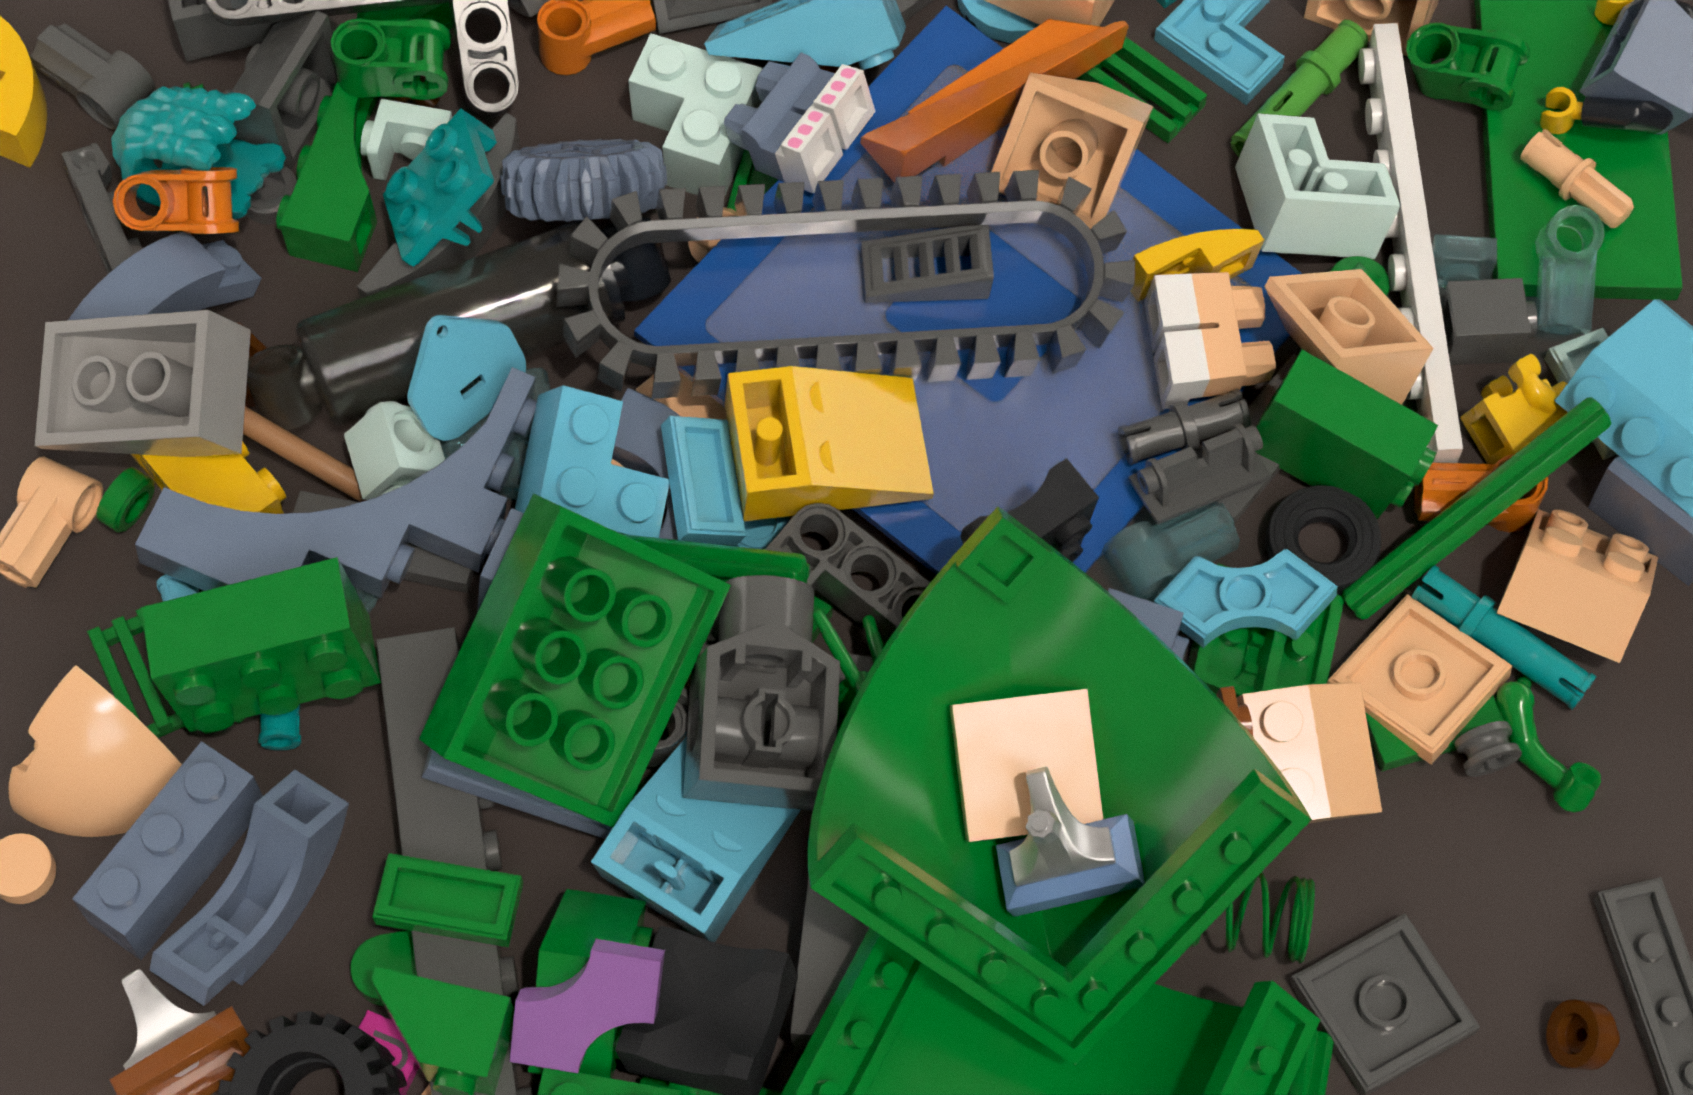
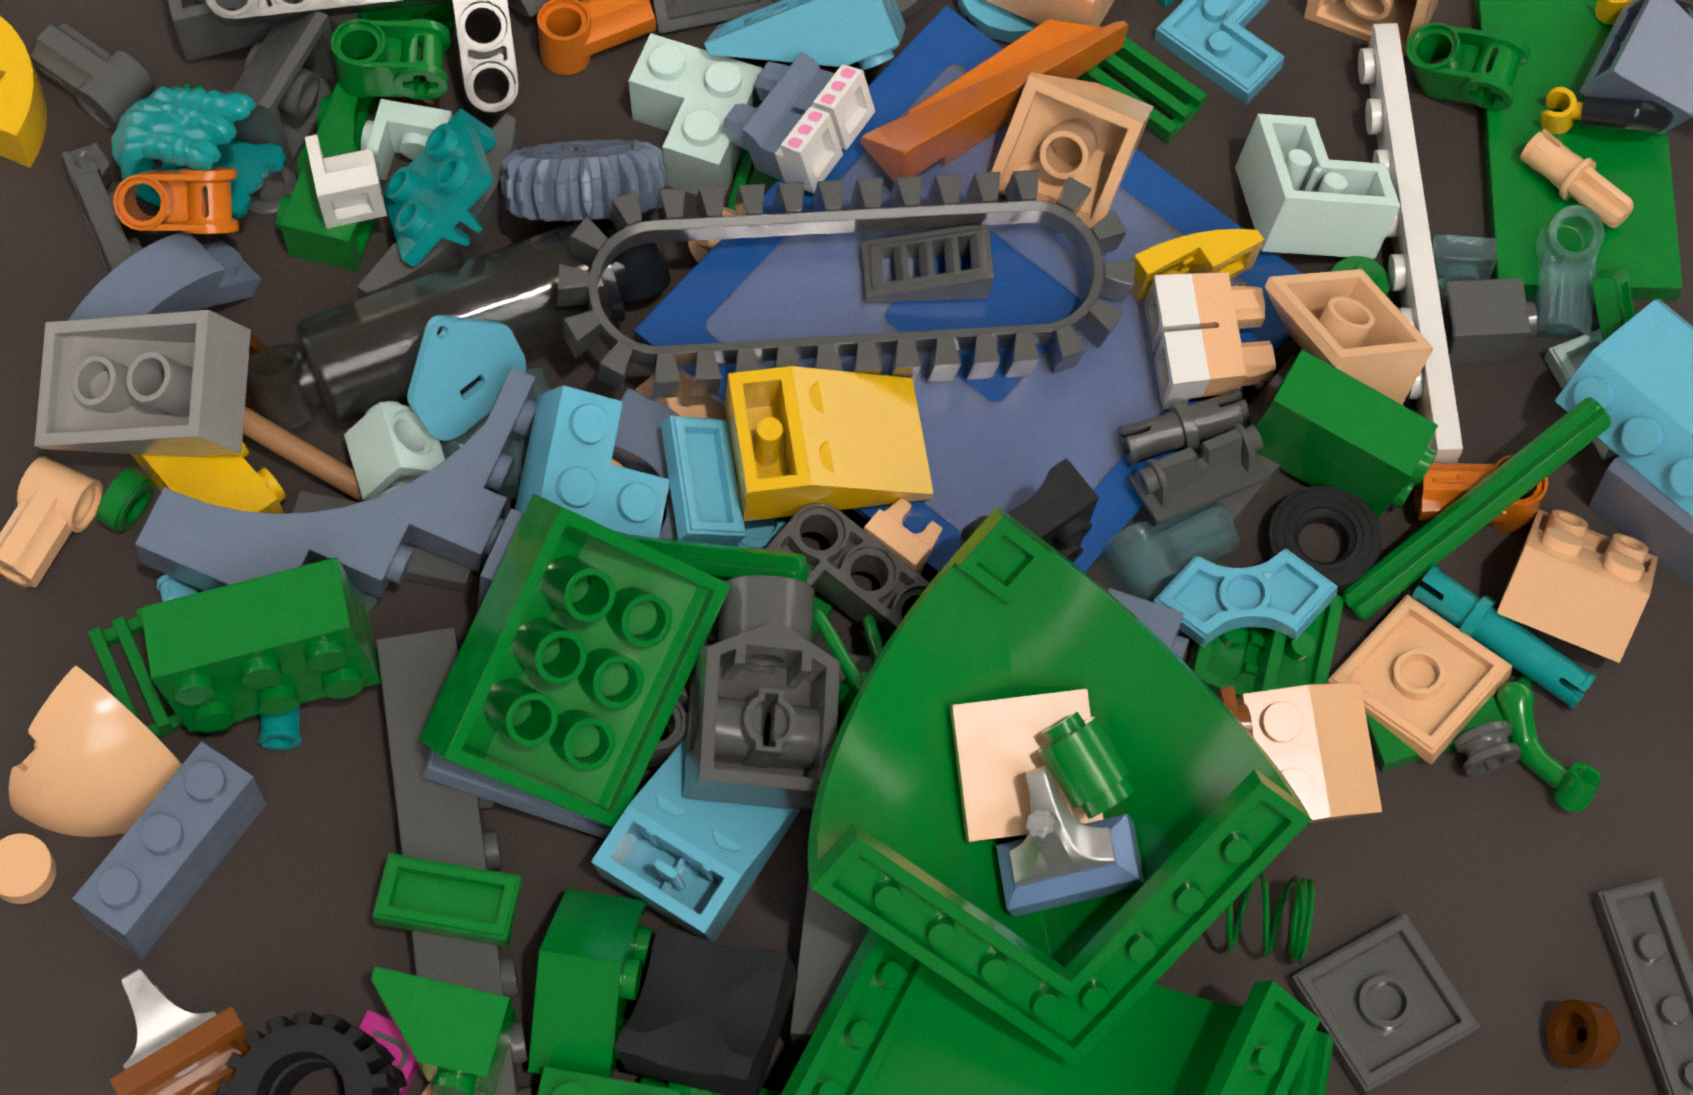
(264, 894): sand blue arch -> none
(346, 185): none -> white panel
(386, 951): green tile -> none
(562, 1020): medium lavender tile -> none
(909, 547): none -> light nougat tile
(1086, 764): none -> green brick
(1315, 75): bright green pin -> none
(1510, 419): yellow piece -> none
(1613, 300): none -> green tile

